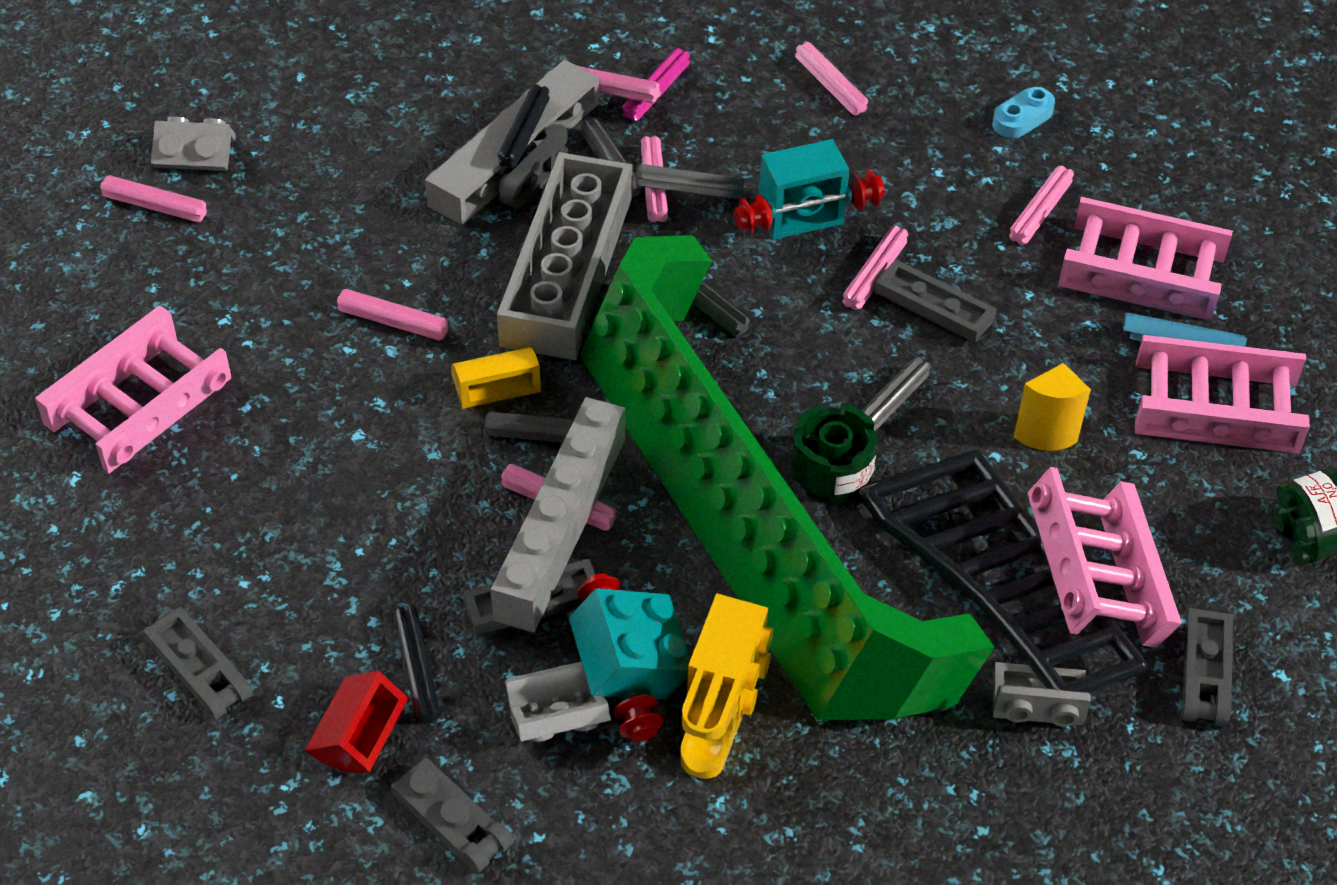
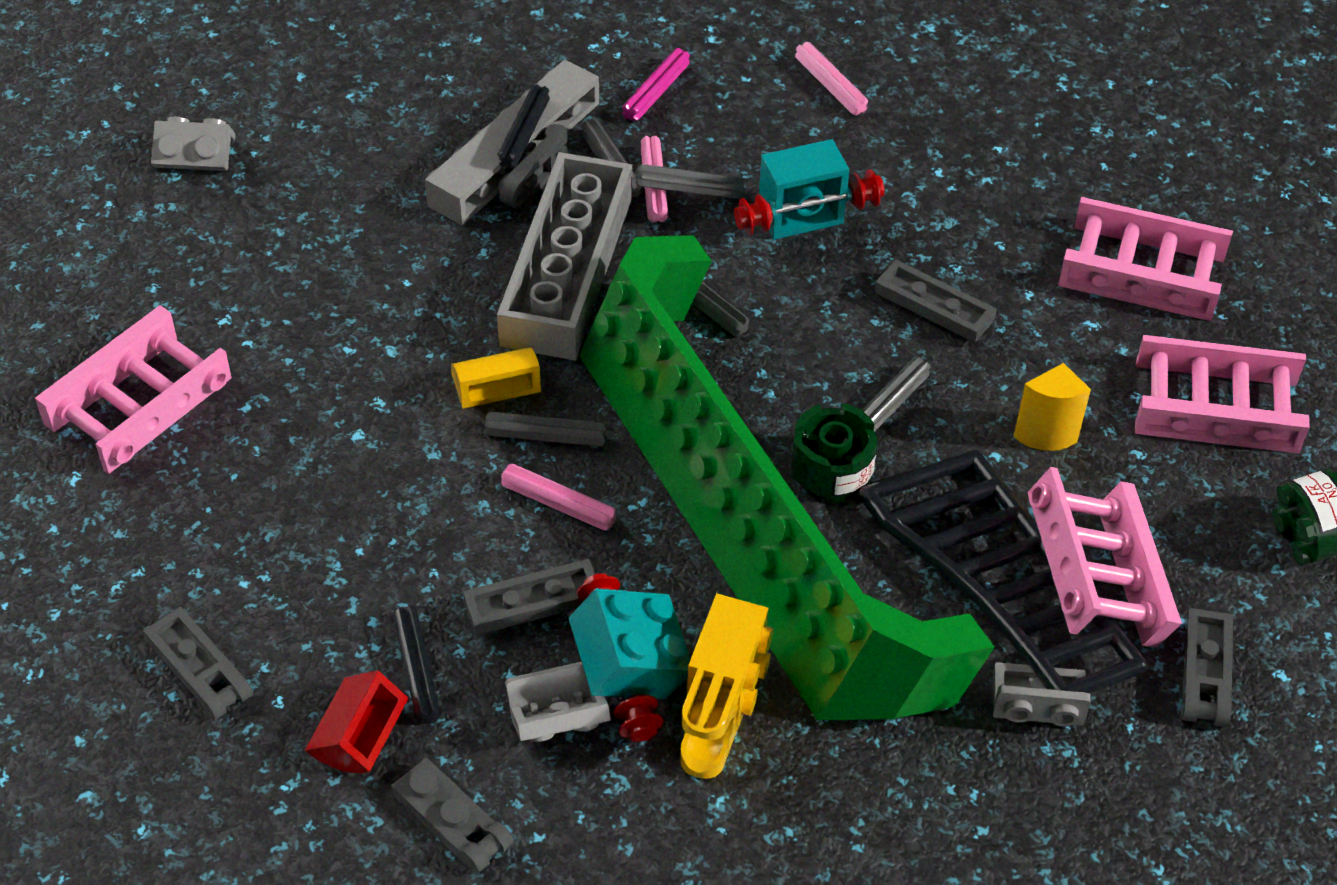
(153, 198): bright pink axle -> none
(392, 314): bright pink axle -> none
(558, 515): light grey brick -> none
(626, 86): bright pink axle -> none
(874, 267): bright pink axle -> none
(1023, 112): medium azure plate -> none
(1041, 205): bright pink axle -> none
(1144, 325): medium azure plate -> none

